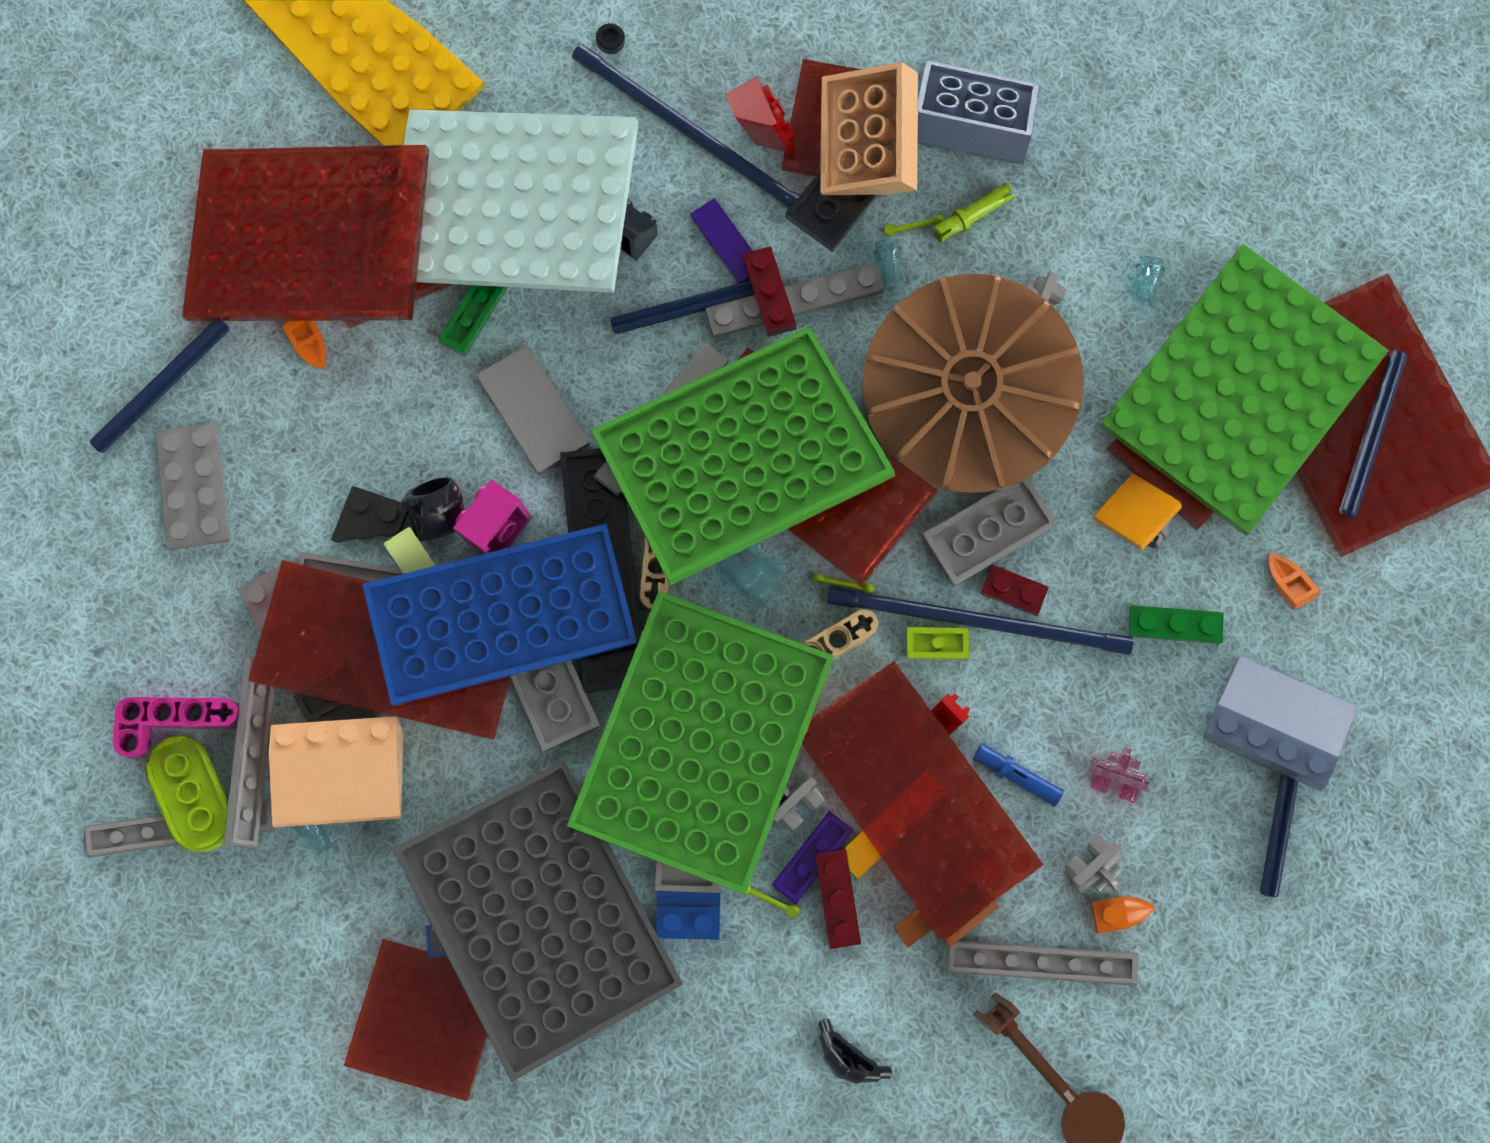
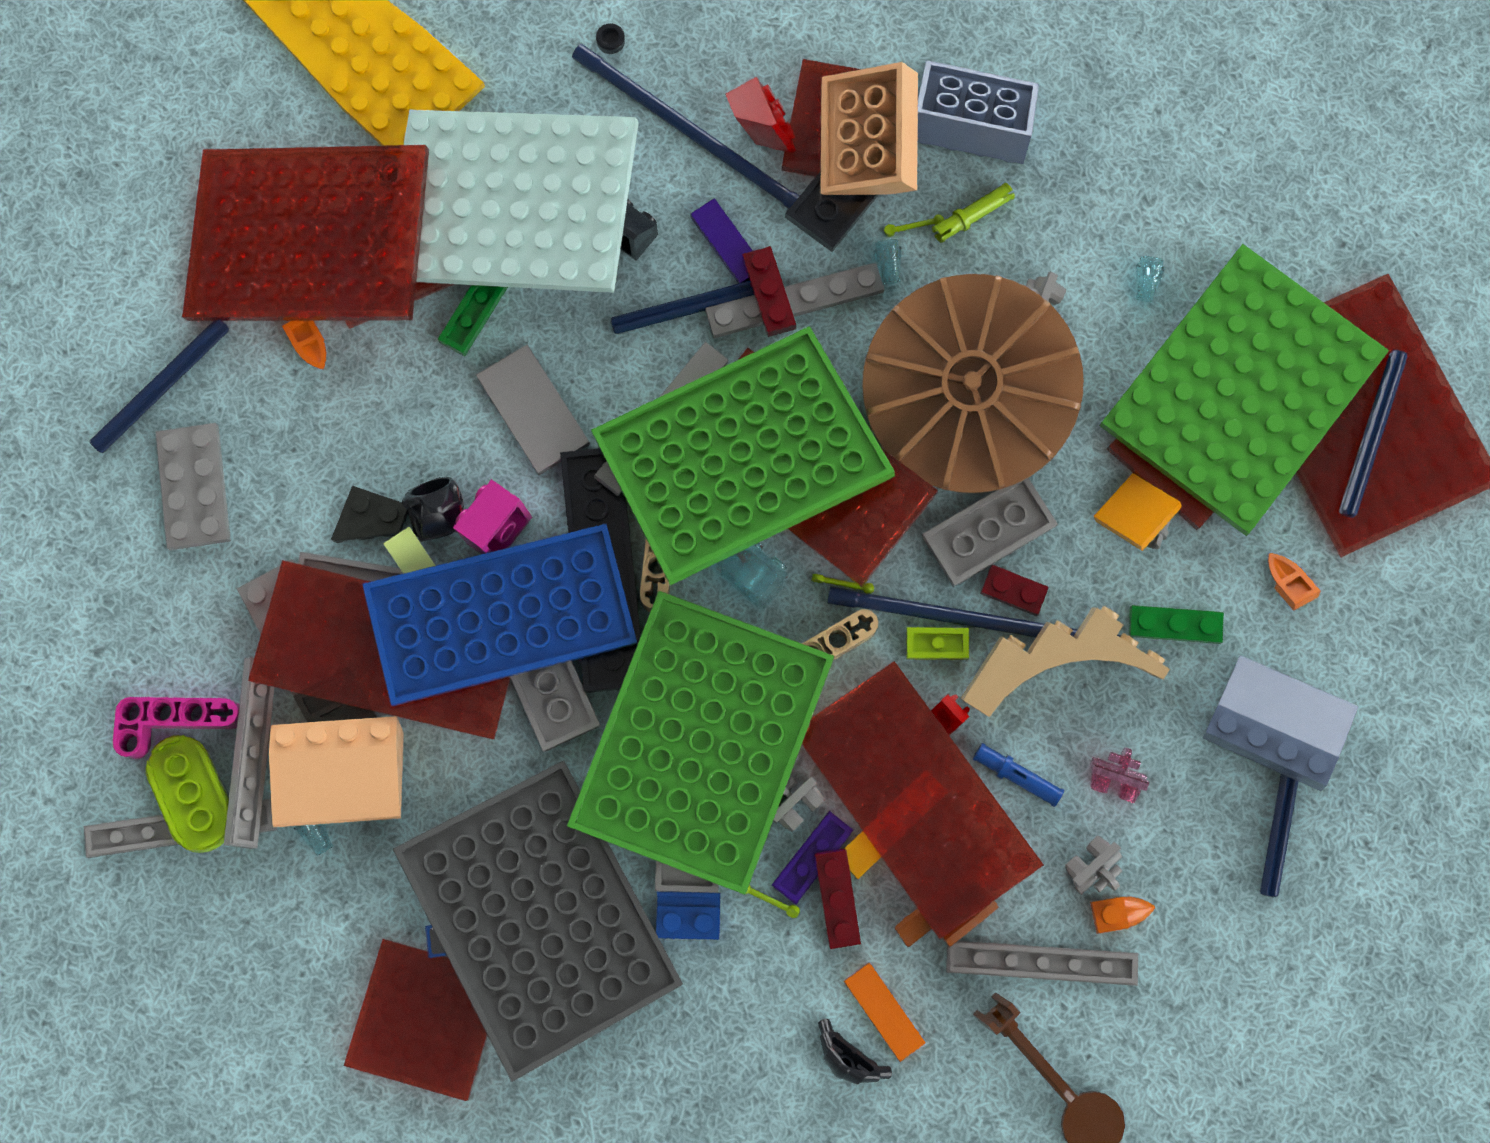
(884, 1012): none -> orange tile
(1095, 639): none -> tan arch

